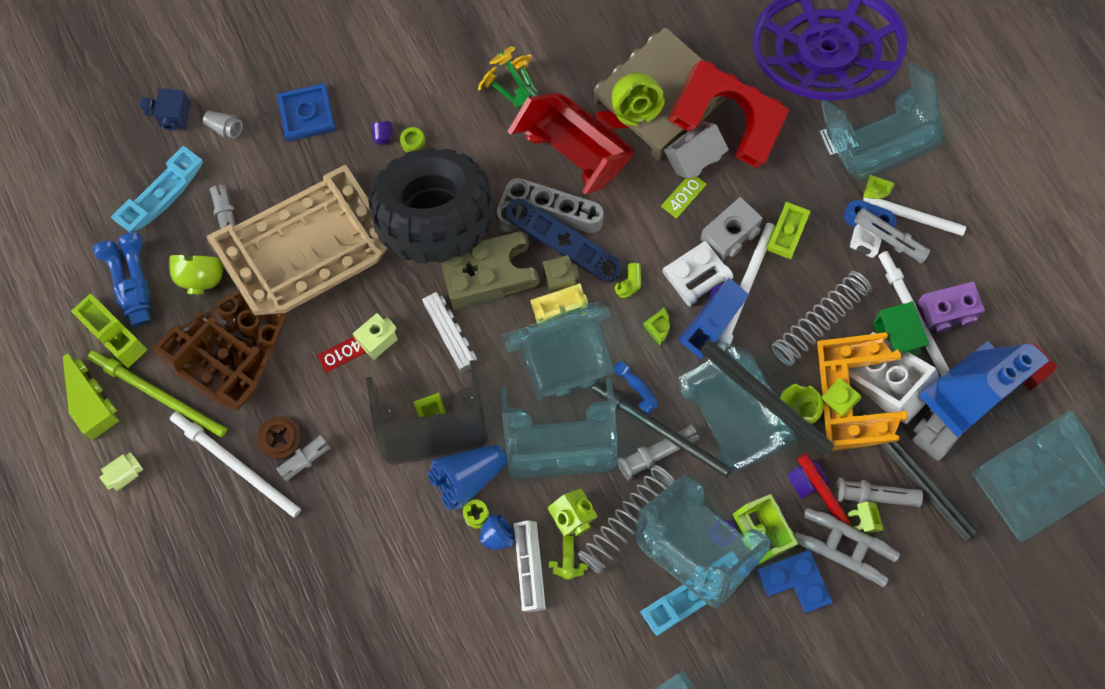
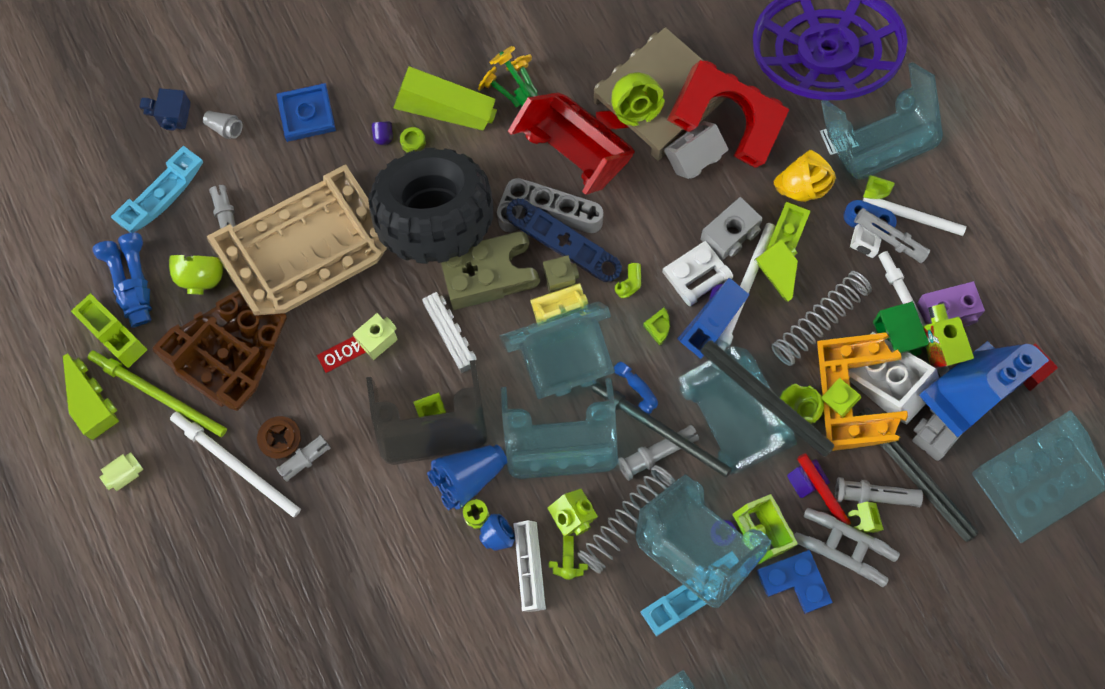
(444, 100): none -> lime slope
(683, 196): lime sticker -> none
(780, 267): none -> lime slope
(803, 180): none -> yellow helmet
(946, 339): none -> lime torso

